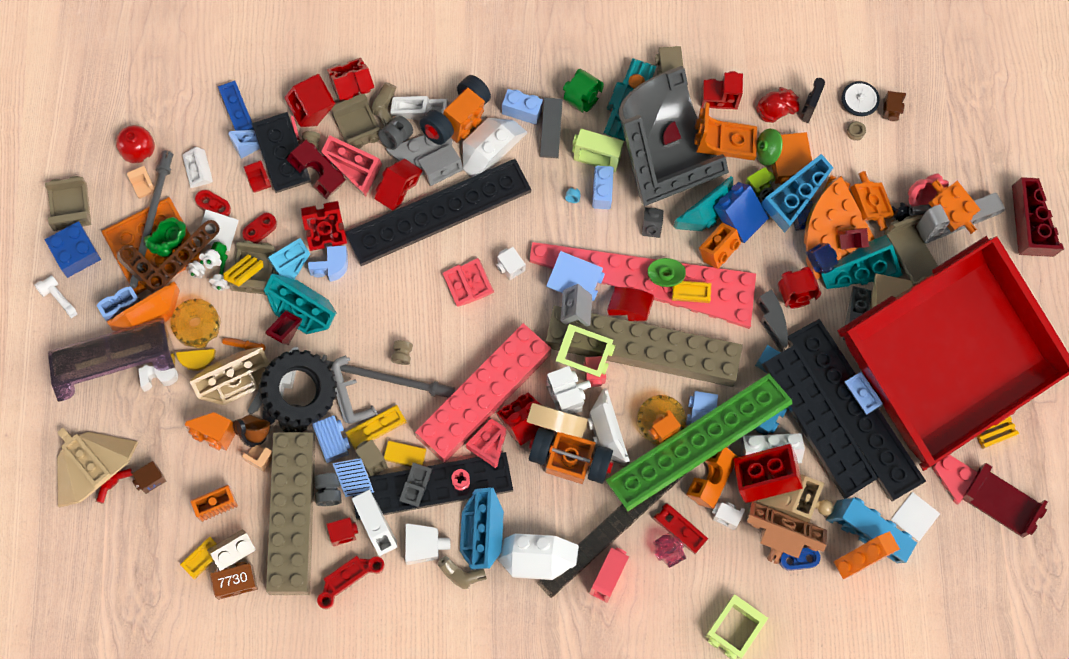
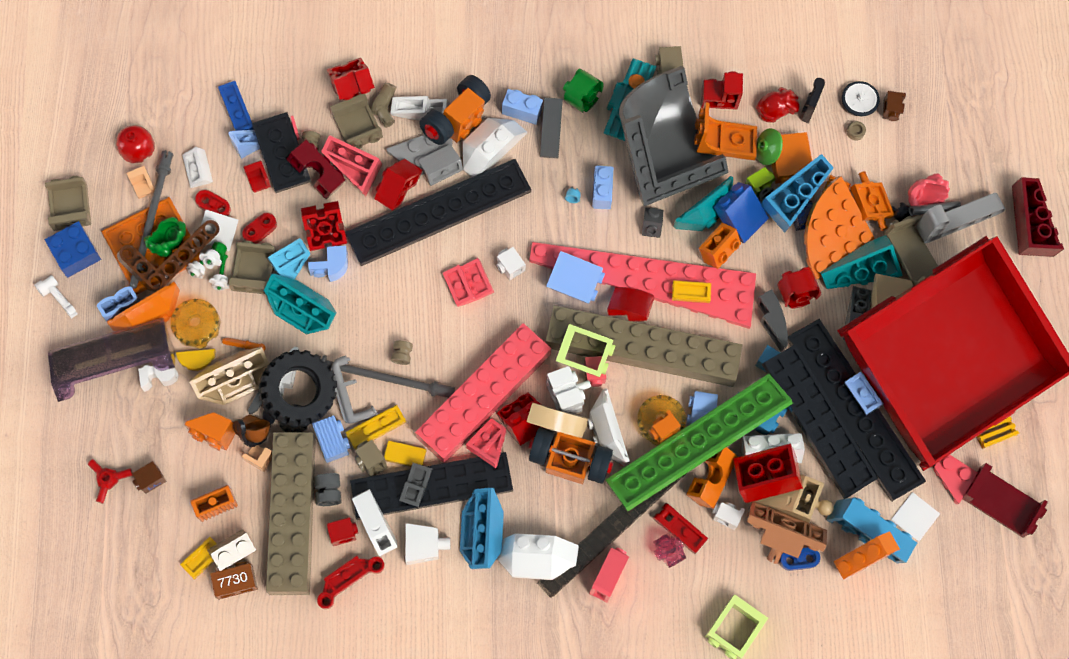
(88, 463): tan panel -> none
(240, 268): yellow tile -> none
(284, 328): dark red slope -> none
(310, 101): red slope -> none
(352, 477): light blue sticker -> none
(395, 132): dark grey wheel -> none
(456, 475): coral bush -> none
(457, 576): dark tan arm -> none
(576, 305): light grey panel -> none
(597, 149): yellowish green window -> none
(666, 272): bright green dish -> none
(671, 134): dark red tile -> none
(822, 258): clear blue brick -> none
(853, 238): dark red panel -> none
(956, 204): orange plate -> none

